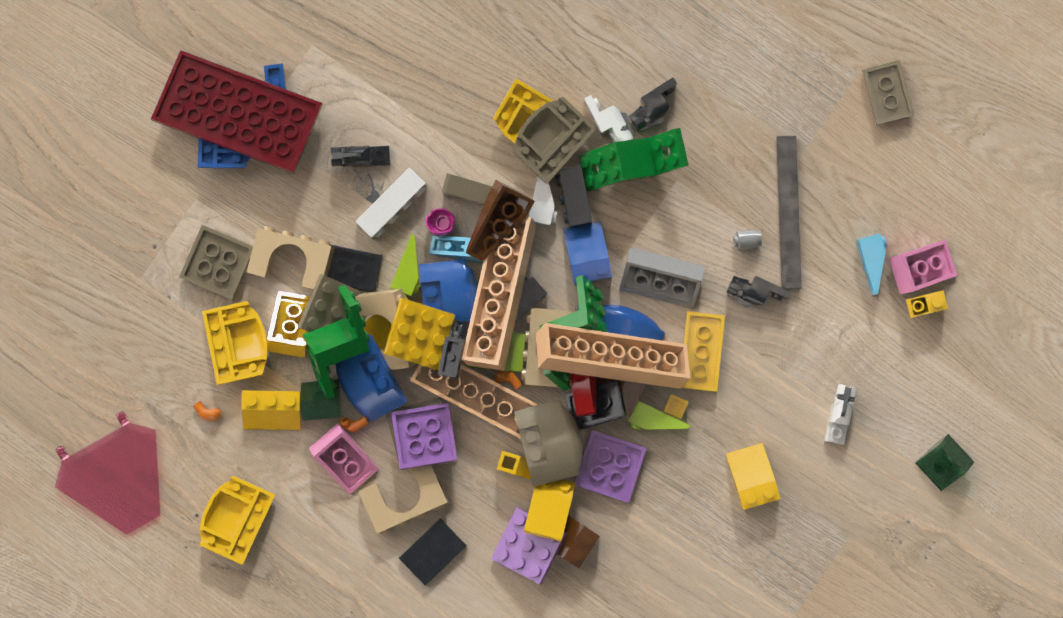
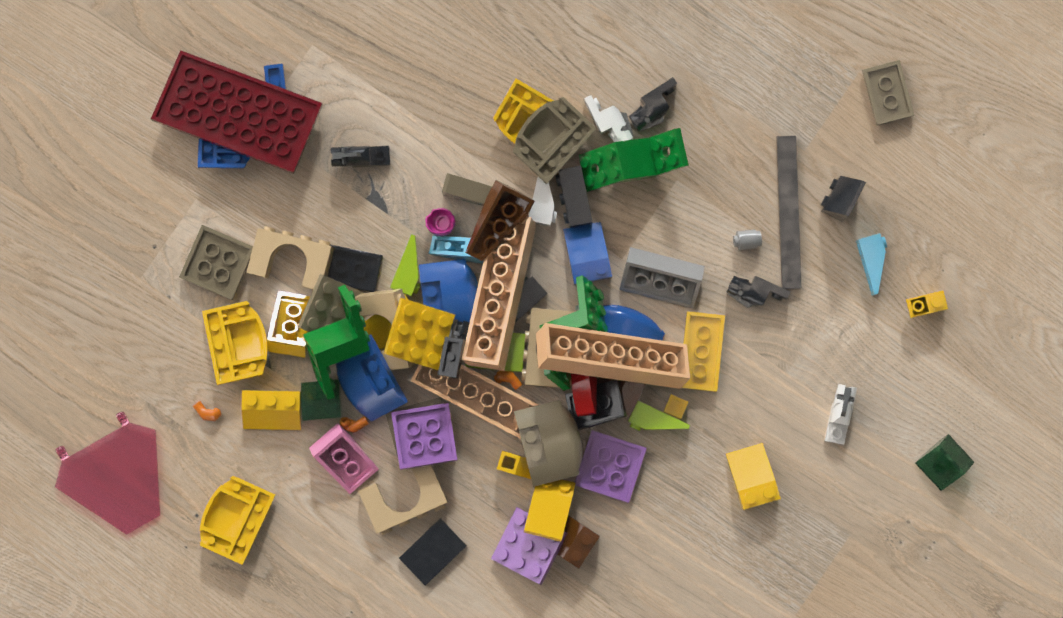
(390, 203): white brick -> none
(842, 197): none -> black slope
(922, 267): bright pink slope -> none

